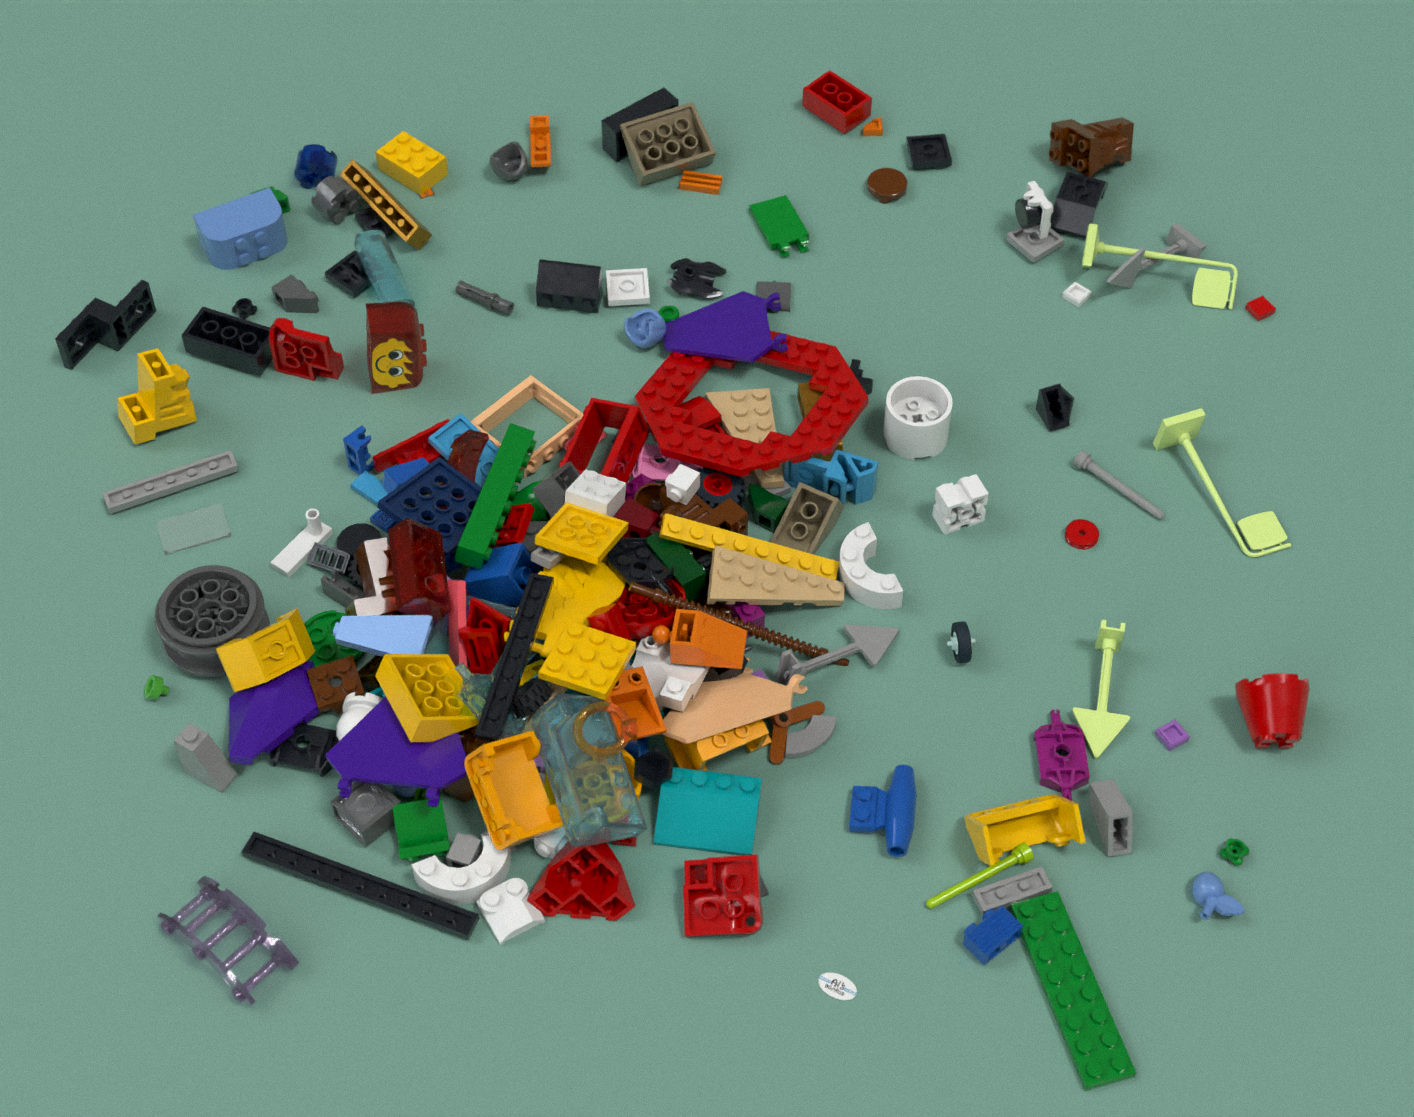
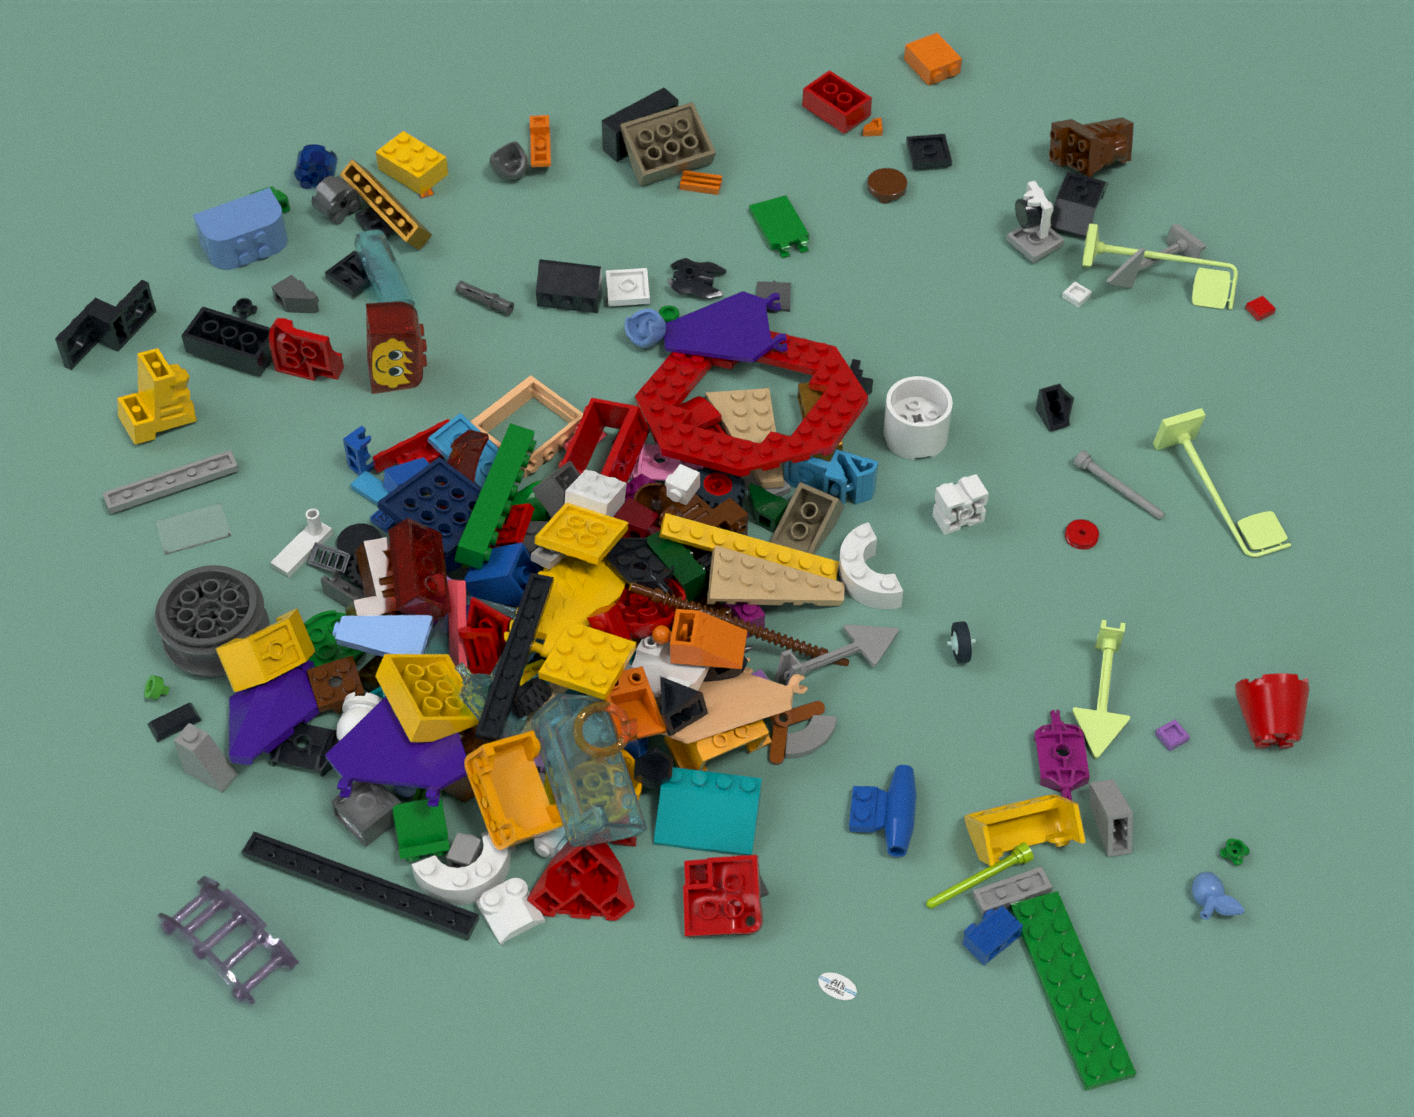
(174, 721): none -> black tile
(680, 705): none -> black slope
(932, 59): none -> orange brick

